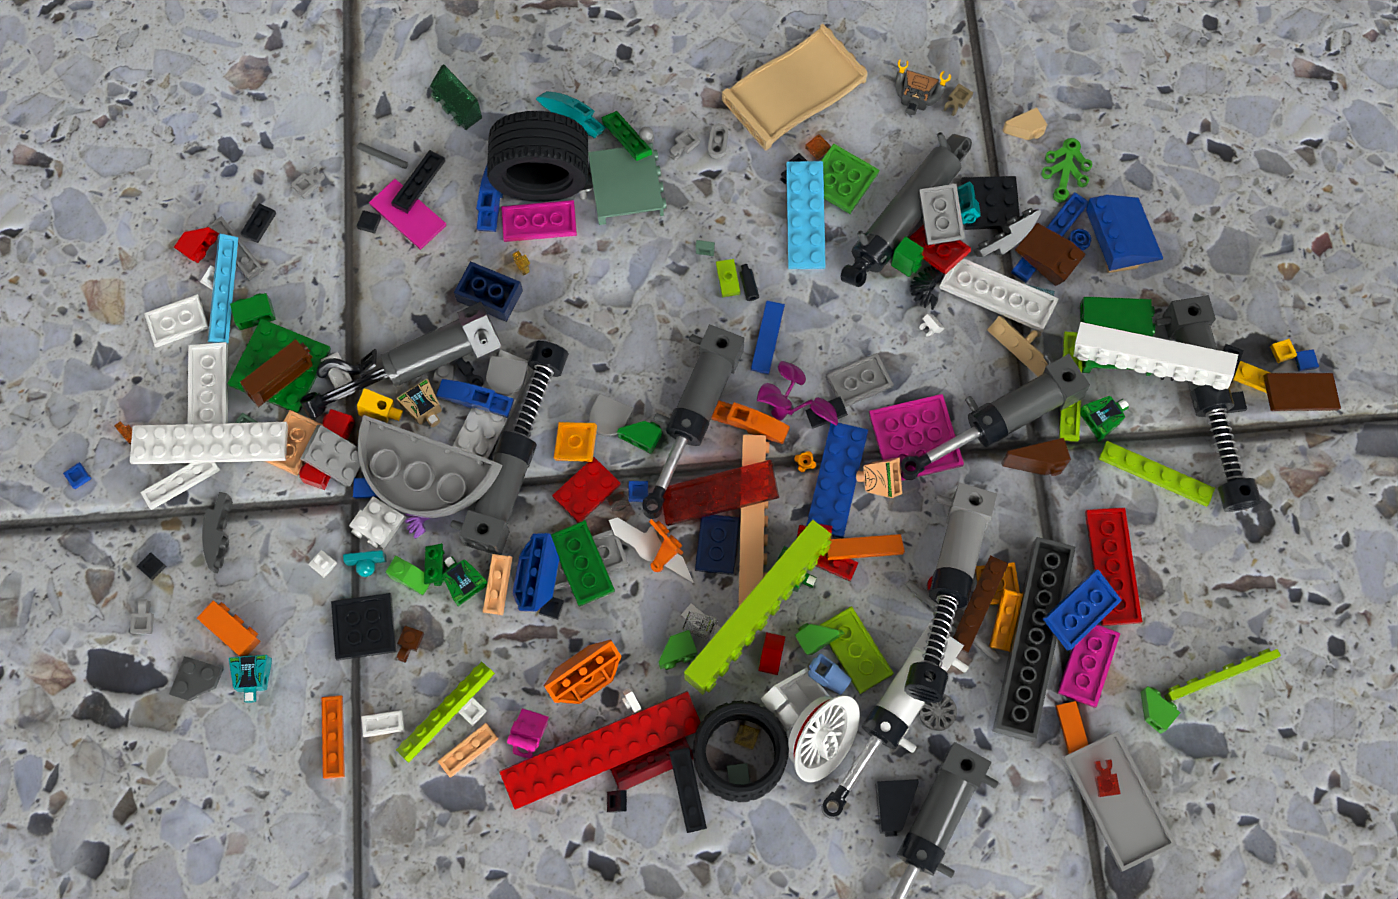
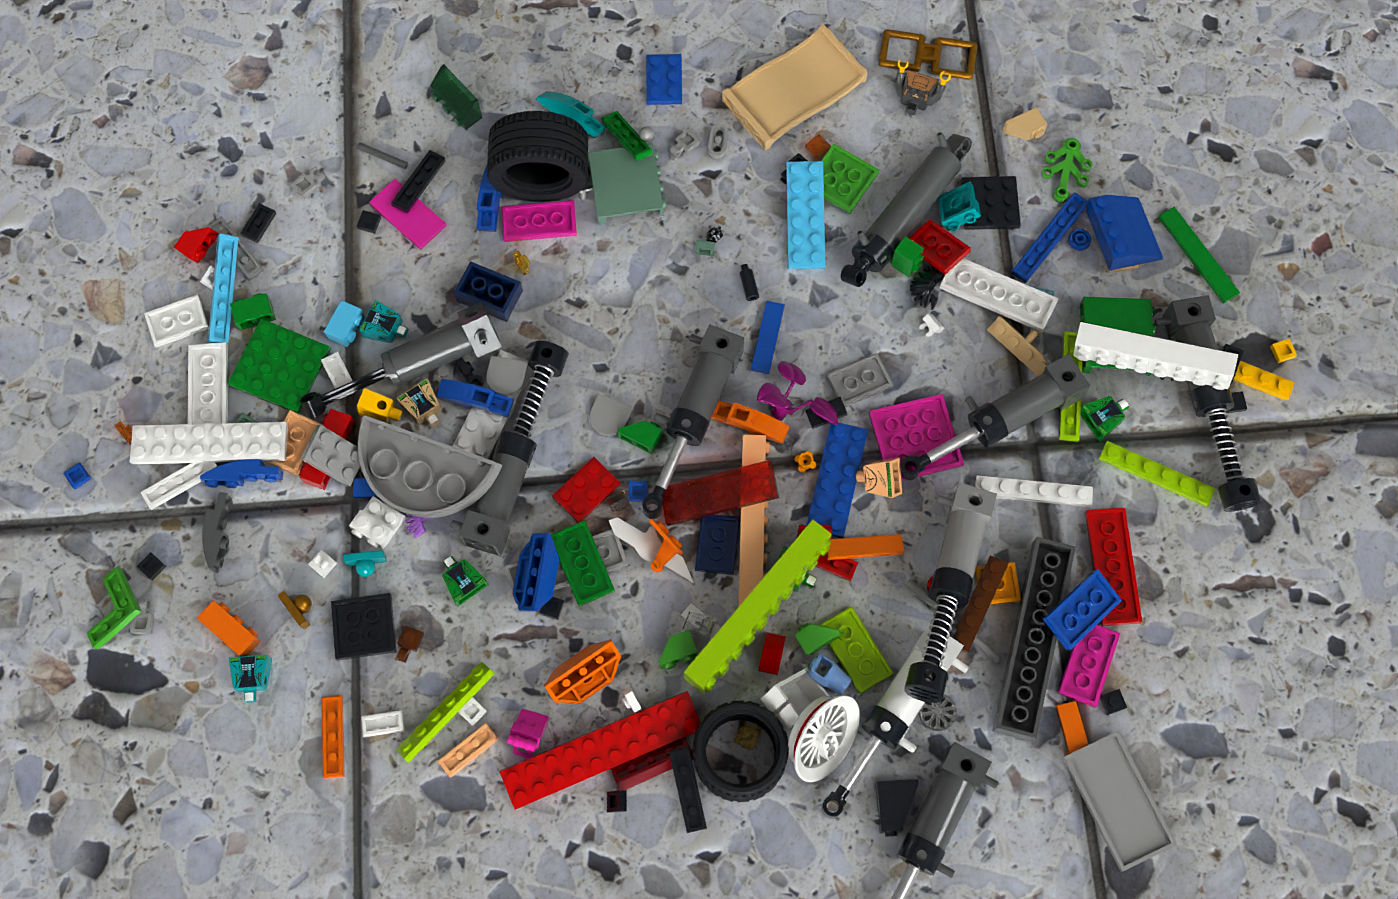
(125, 609): none -> bright green plate
(195, 679): dark grey plate -> none
(235, 472): none -> blue slope
(277, 372): reddish brown window -> none
(300, 605): none -> pearl gold tile
(326, 365): black piece -> none
(344, 324): none -> medium azure brick
(382, 324): none -> torso
(407, 575): bright green slope -> none
(434, 564): green hinge -> none
(497, 584): light nougat tile -> none
(575, 441): light orange plate -> none
(664, 79): none -> blue plate
(714, 234): none -> black plate
(728, 278): lime plate -> none
(738, 774): sand green tile -> none
(928, 53): none -> pearl gold bar
(941, 214): light grey plate -> none
(959, 97): dark tan plate -> none
(1006, 620): light orange tile -> none
(1012, 234): slope -> none
(1037, 491): none -> white plate
(1040, 458): reddish brown slope -> none
(1050, 253): reddish brown slope -> none
(1106, 783): clear red plate -> none
(1113, 702): none -> black plate
(1157, 710): bright green slope -> none
(1199, 255): none -> green tile
(1228, 671): lime plate -> none
(1301, 392): reddish brown tile -> none
(1306, 360): blue tile -> none

